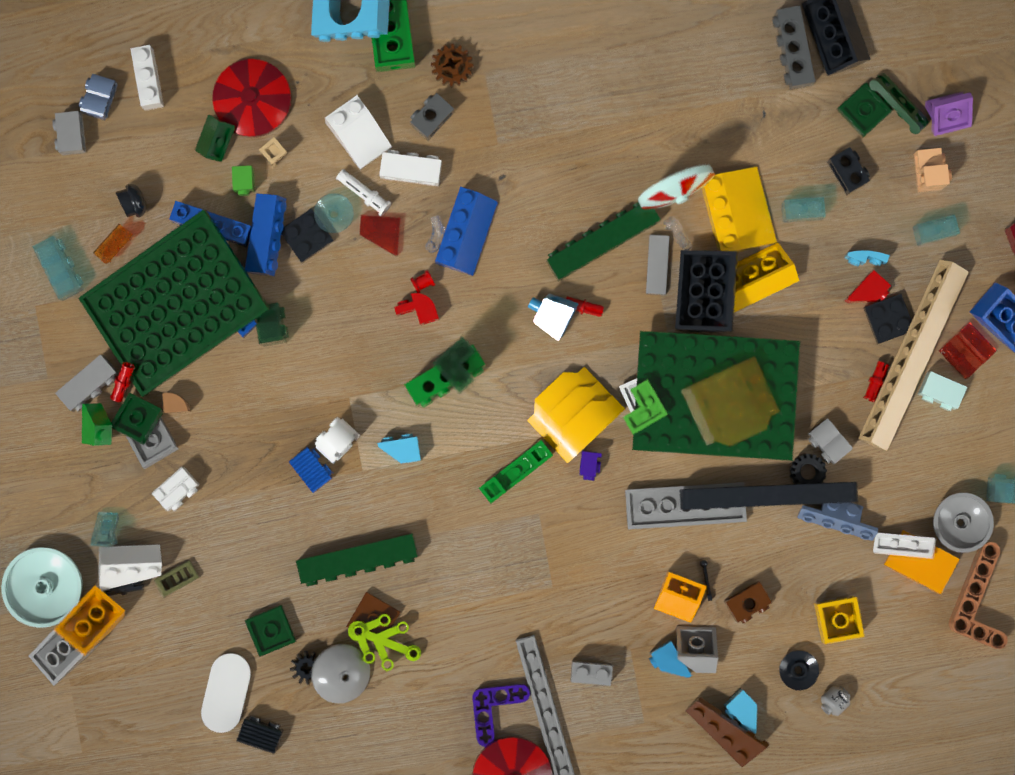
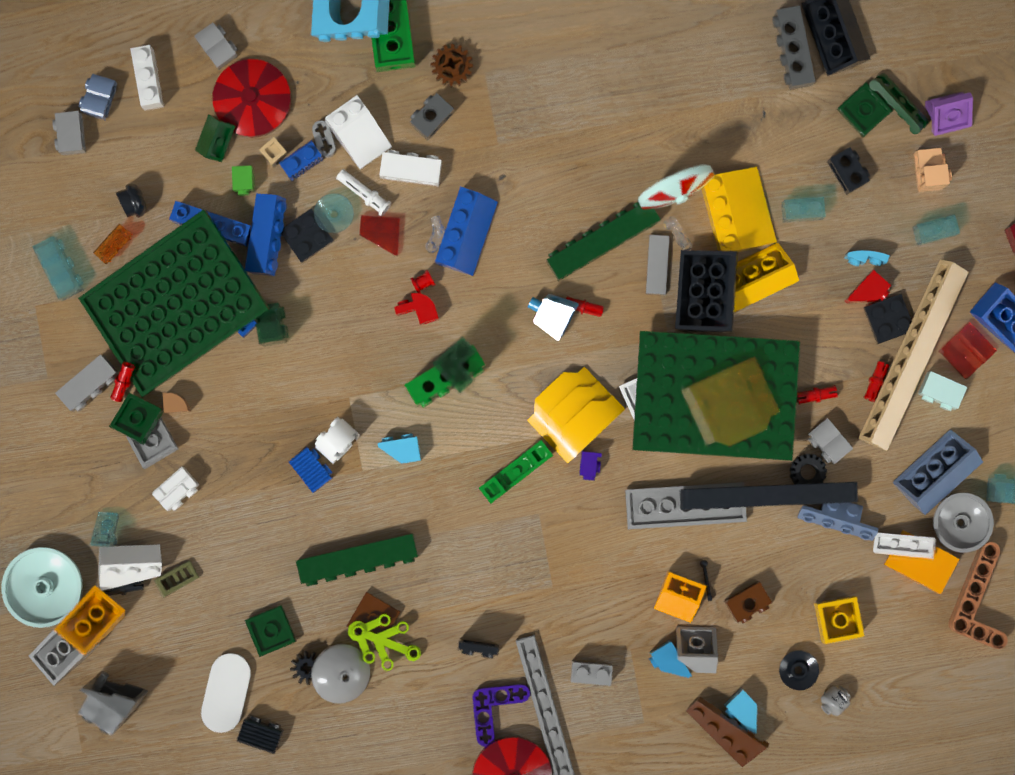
(95, 425): green slope -> none
(109, 703): none -> dark grey piece
(216, 46): none -> light grey brick
(301, 160): none -> blue brick
(328, 137): none -> light grey beam
(469, 647): none -> black plate
(649, 410): bright green plate -> none
(817, 395): none -> red pin
(938, 471): none -> sand blue slope

